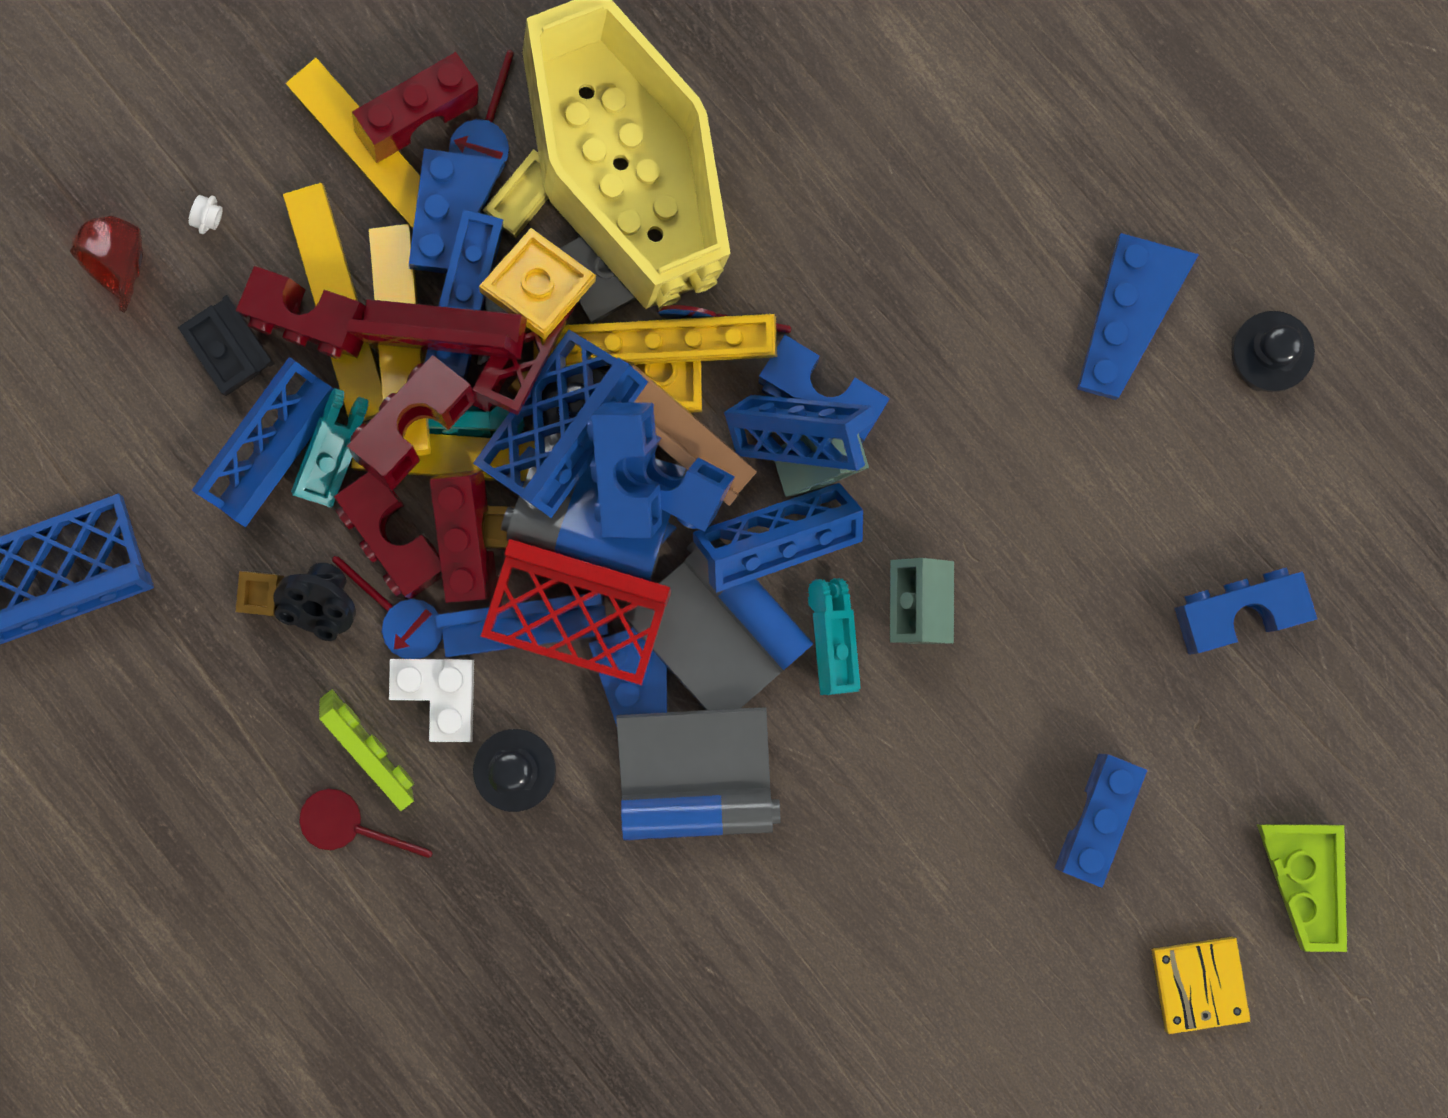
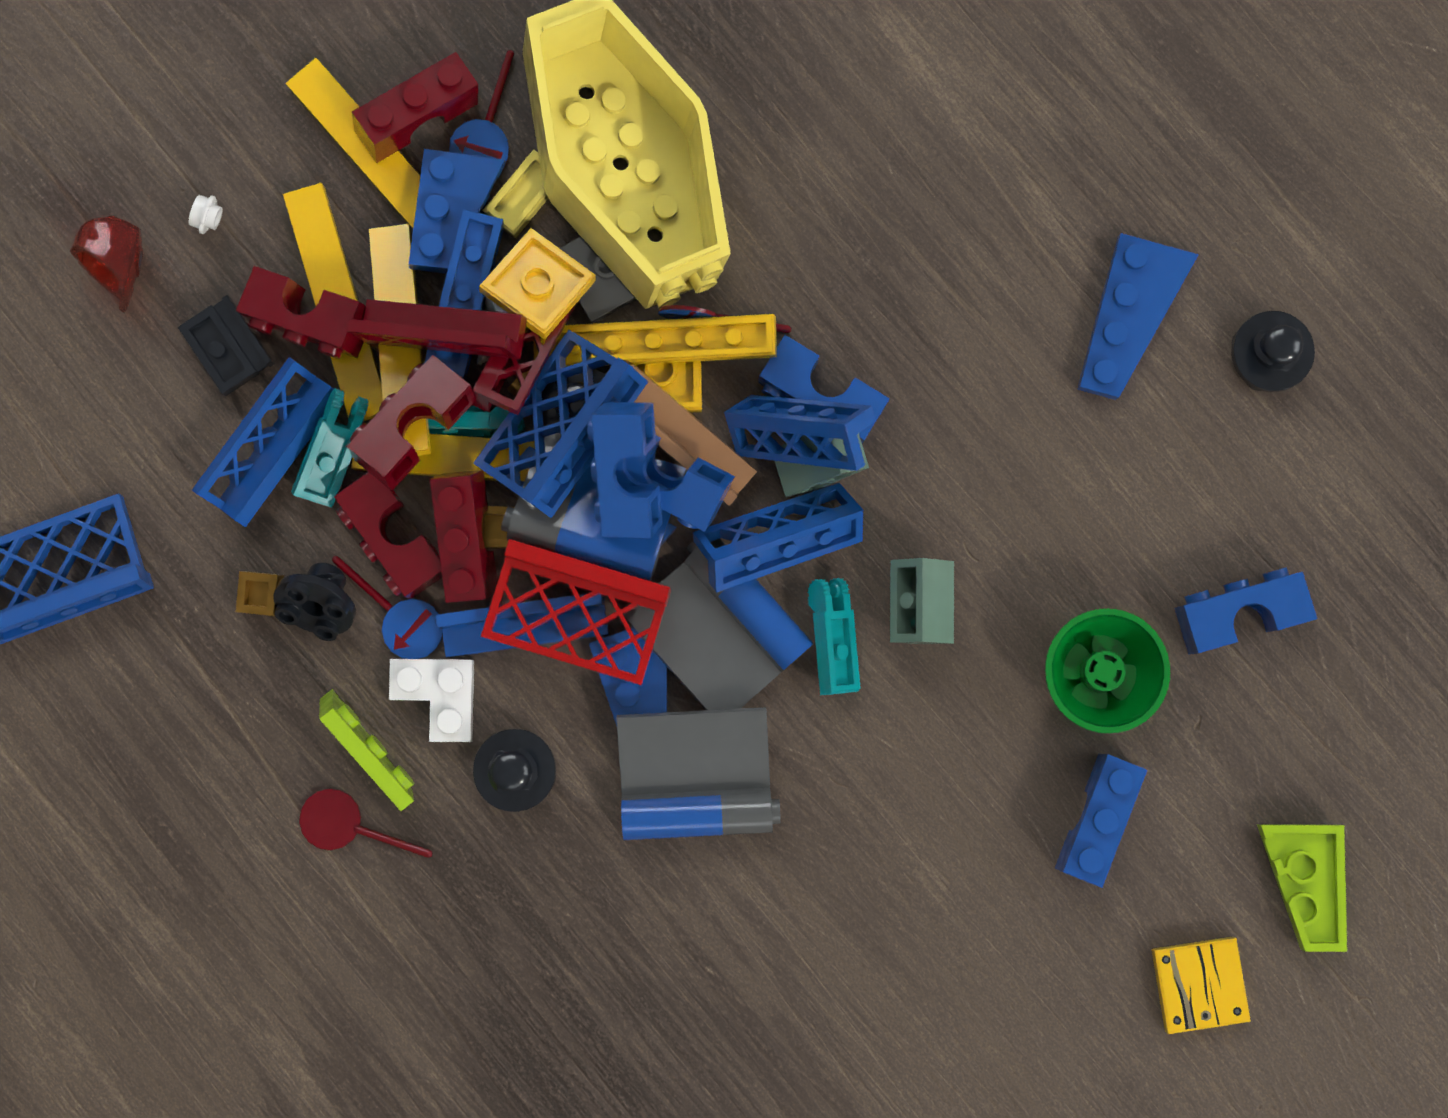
(1127, 660): none -> green piece

